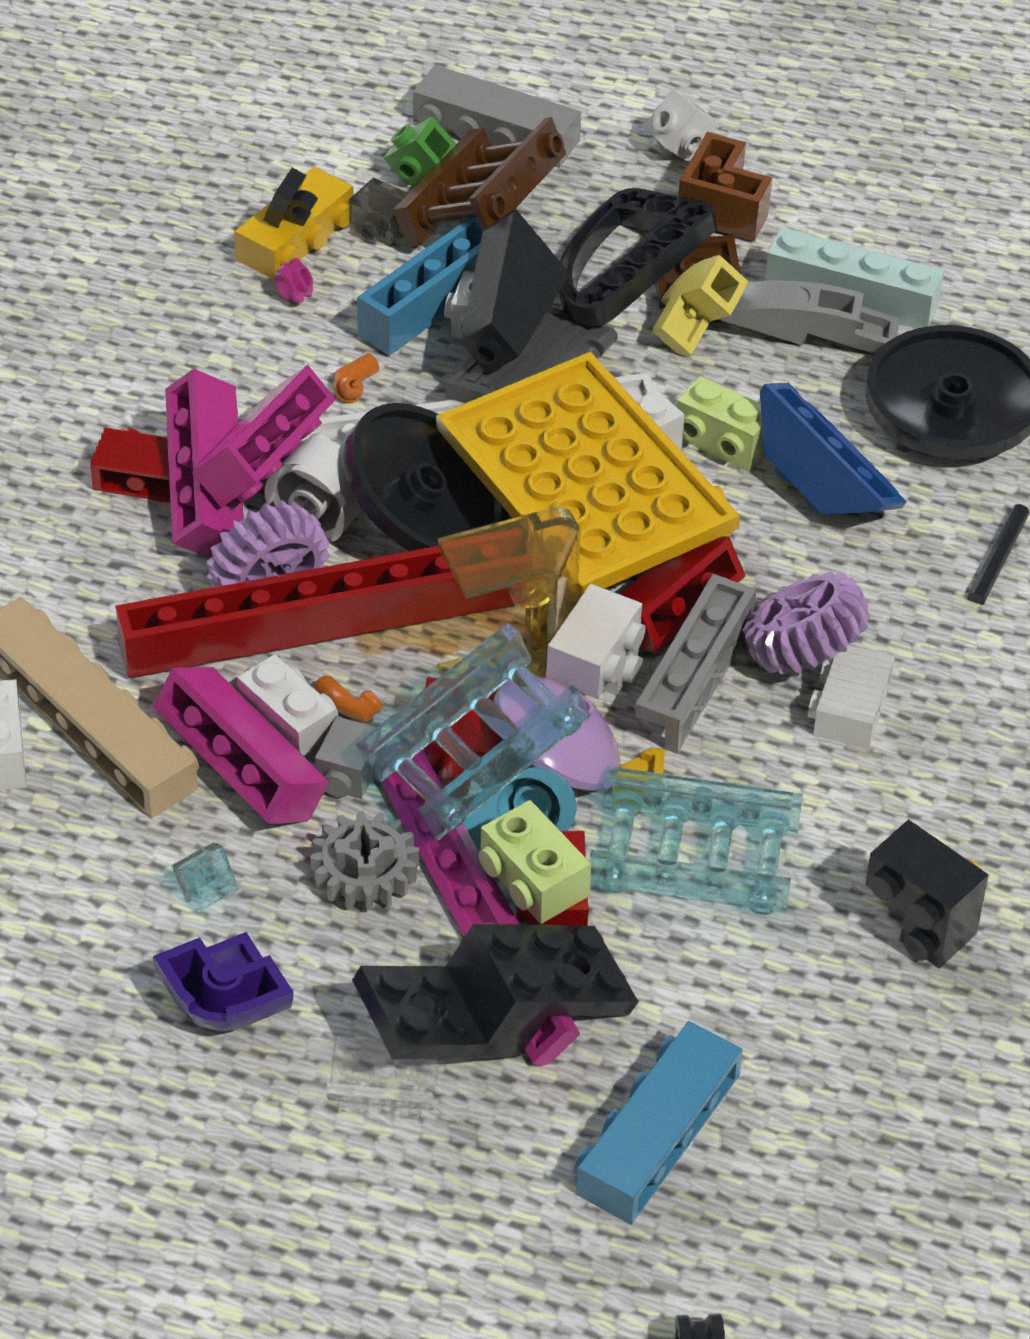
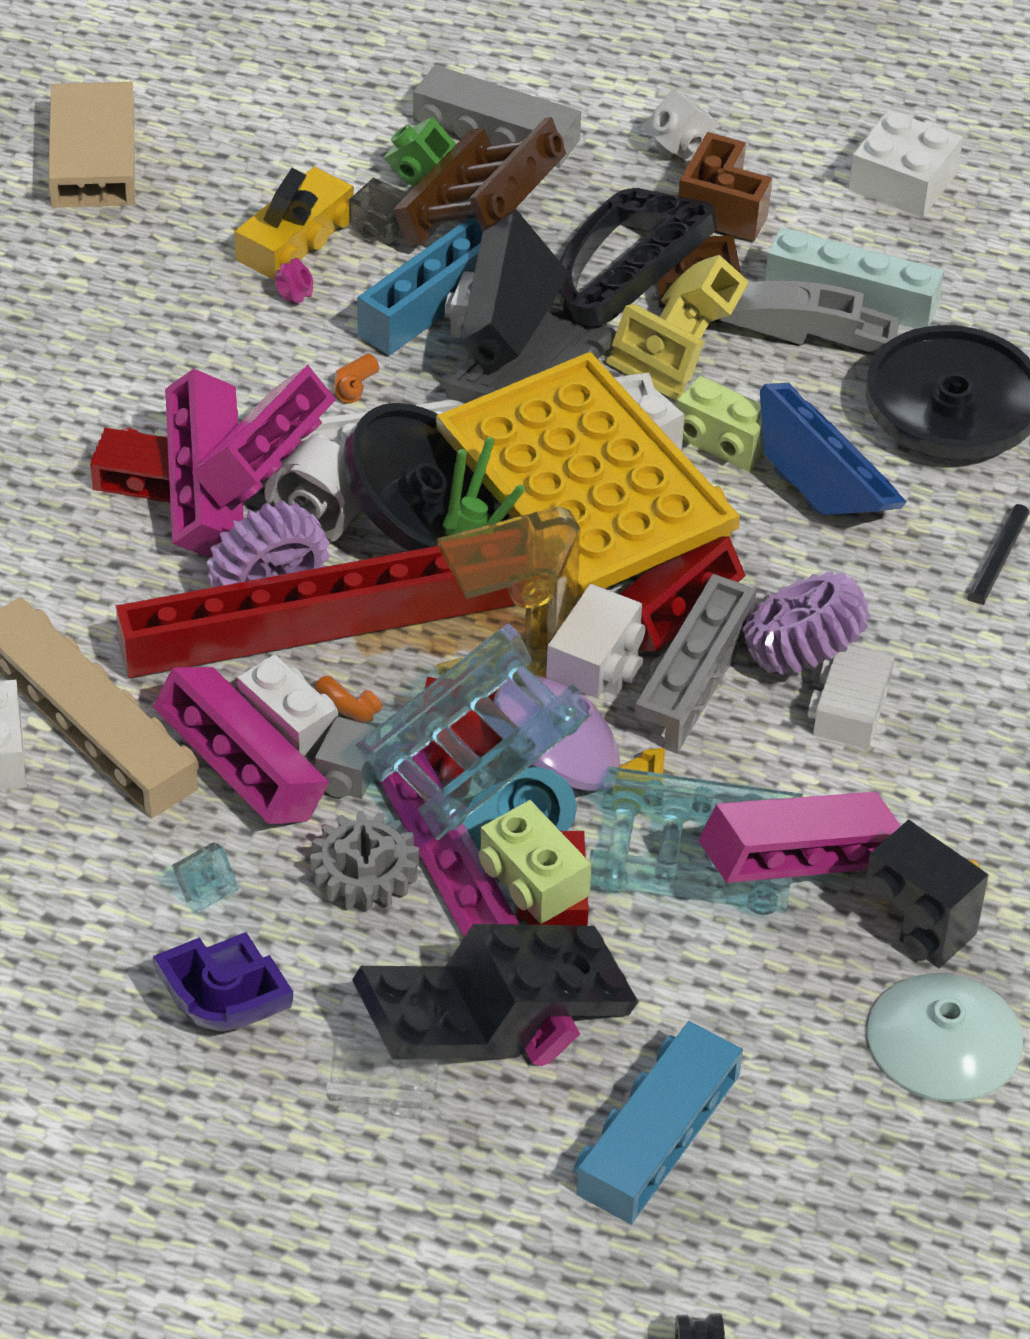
(92, 144): none -> tan brick
(472, 512): none -> bright green plant
(655, 347): none -> light yellow plate
(796, 835): none -> dark pink brick
(905, 163): none -> white brick
(941, 1055): none -> light aqua dish

